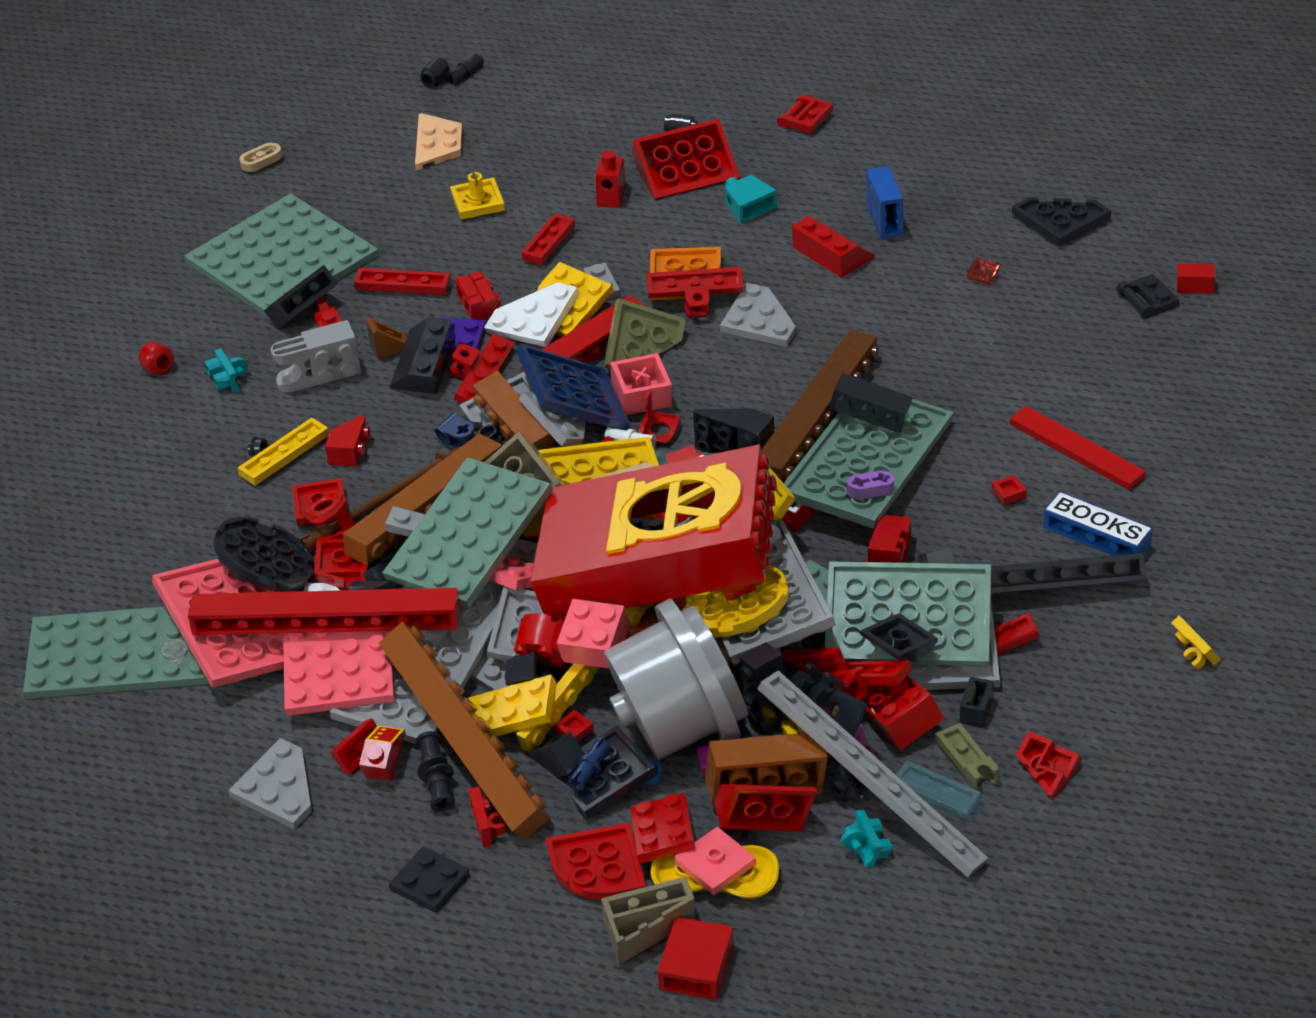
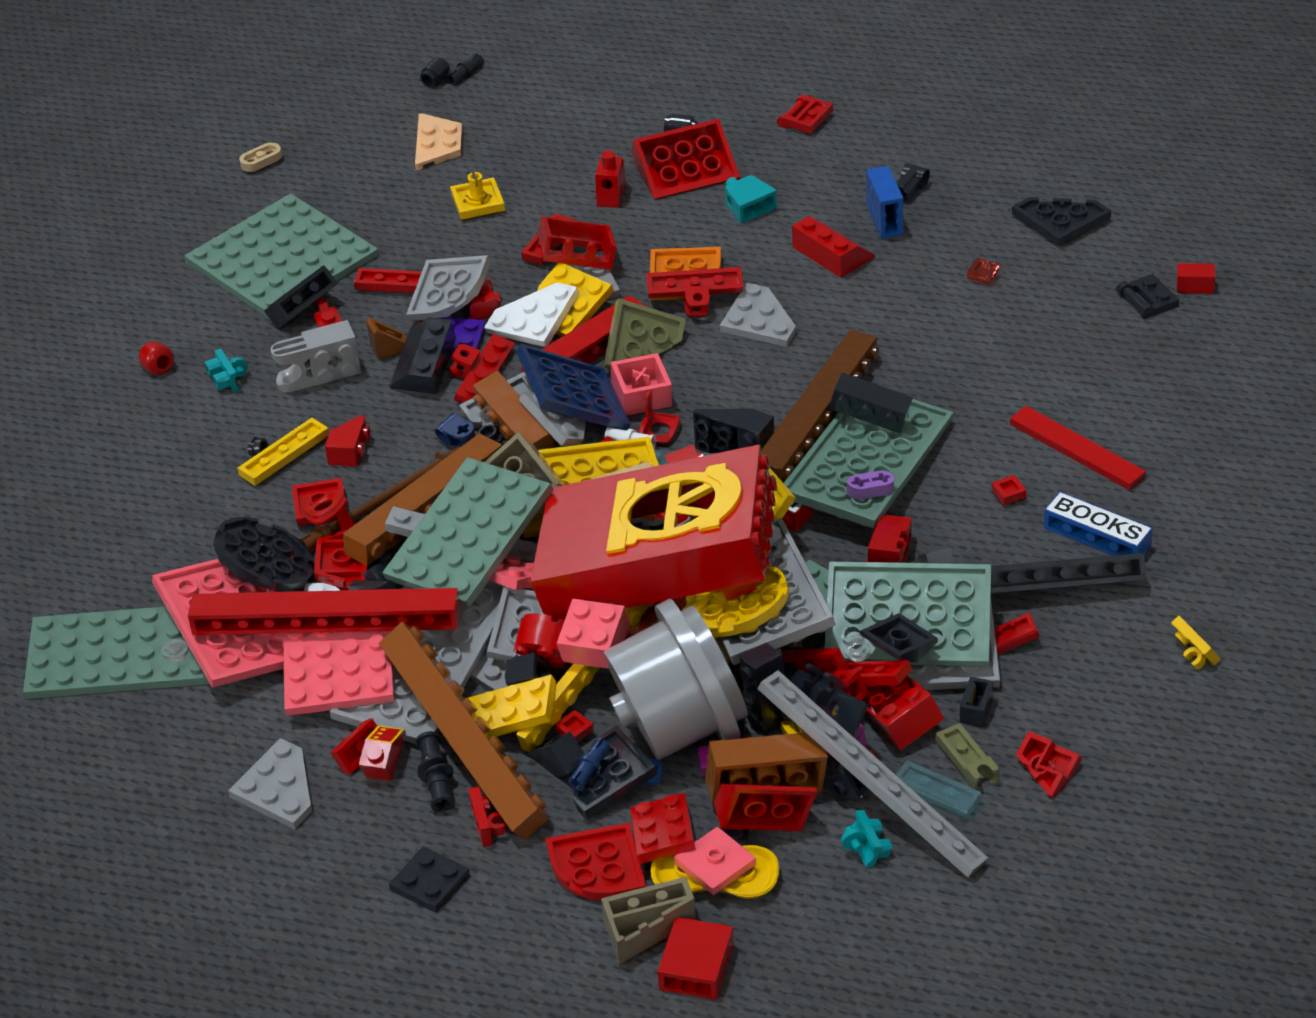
(447, 286): none -> light grey plate
(573, 233): none -> red window
(860, 654): none -> clear plate
(911, 179): none -> black piece

